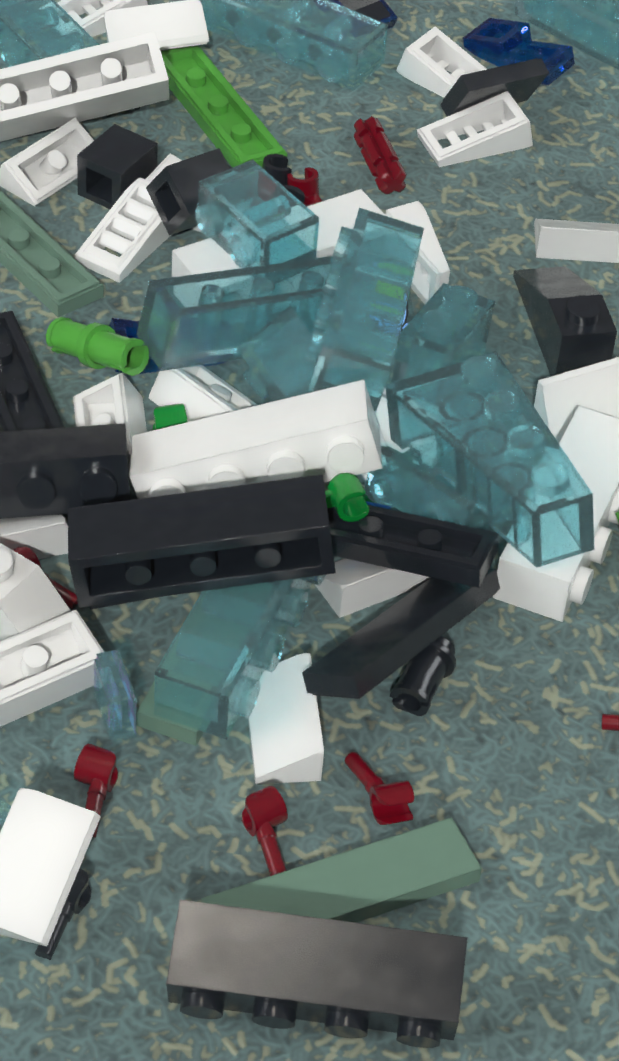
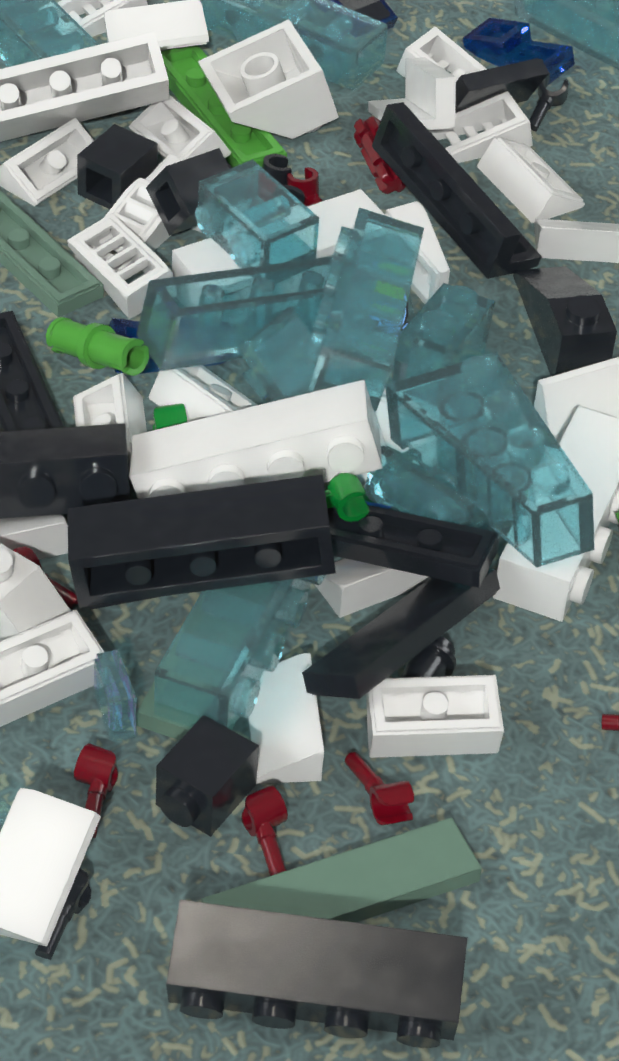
(127, 296): none -> white slope
(177, 130): none -> white slope
(206, 776): none -> black brick
(271, 83): none -> white slope
(428, 94): none -> white panel
(434, 716): none -> white slope
(451, 195): none -> black fence
(528, 180): none -> white slope
(546, 100): none -> black hand

